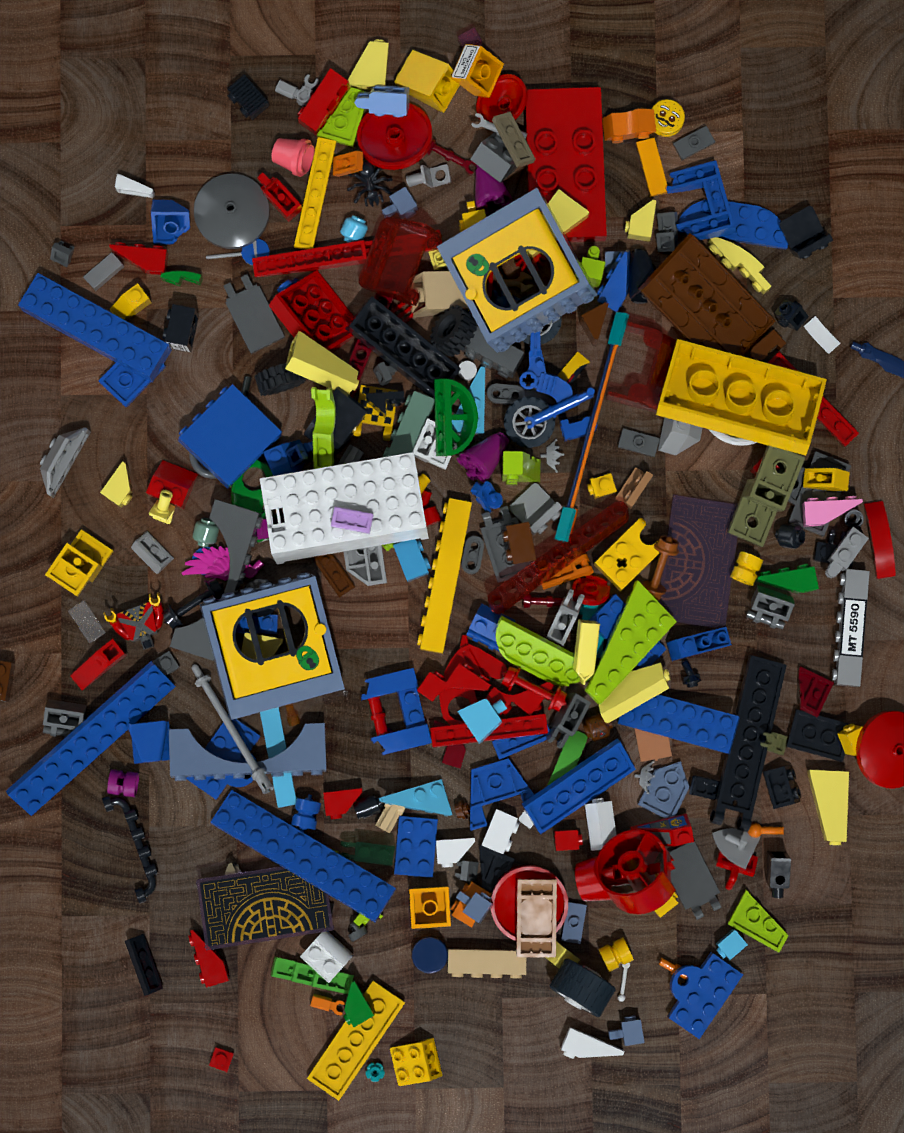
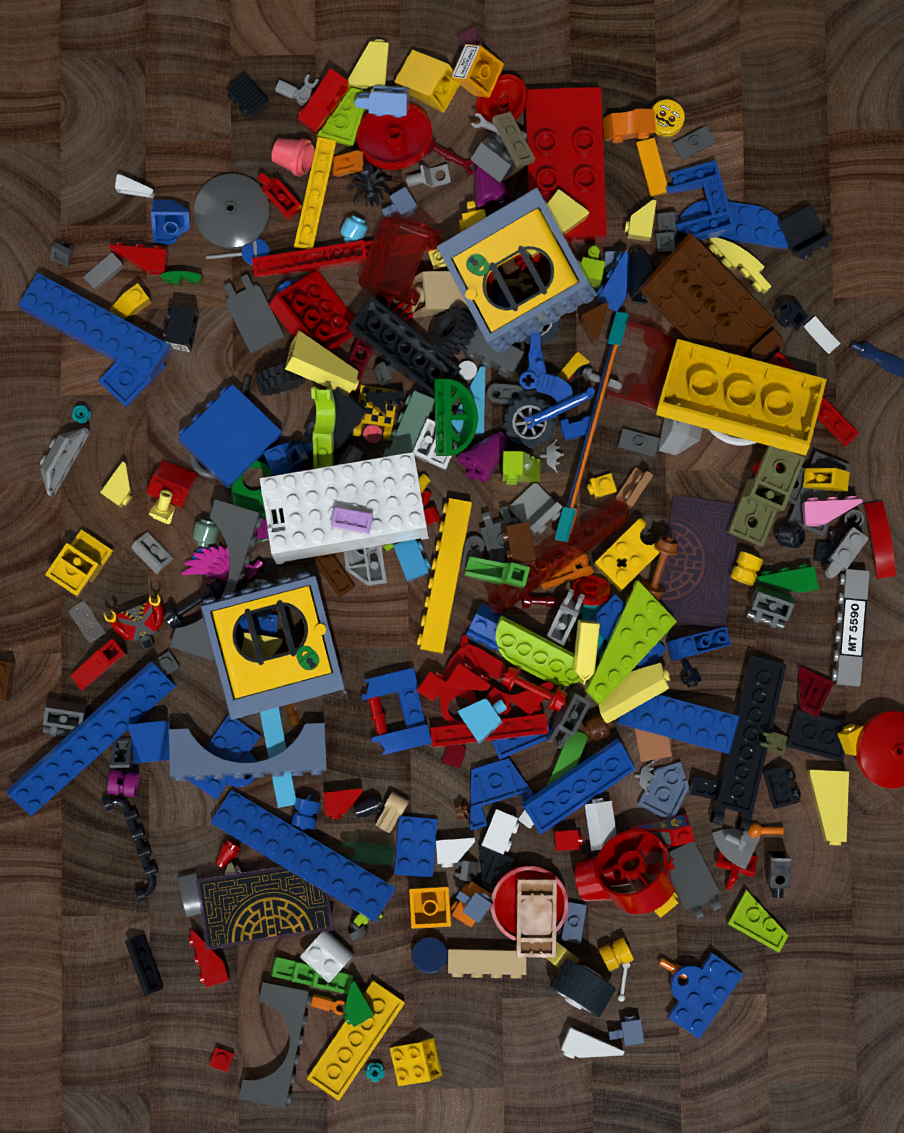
(76, 414): none -> teal plate
(122, 753): none -> dark grey slope
(189, 893): none -> dark grey slope
(228, 852): none -> red cone
(258, 773): light grey bar -> none
(275, 1087): none -> dark grey arch
(372, 434): none -> coral tile
(426, 797): medium azure wing -> none
(487, 496): blue hips -> none
(497, 572): none -> bright green arch
(612, 385): none -> light grey hinge
(730, 944): medium azure brick -> none

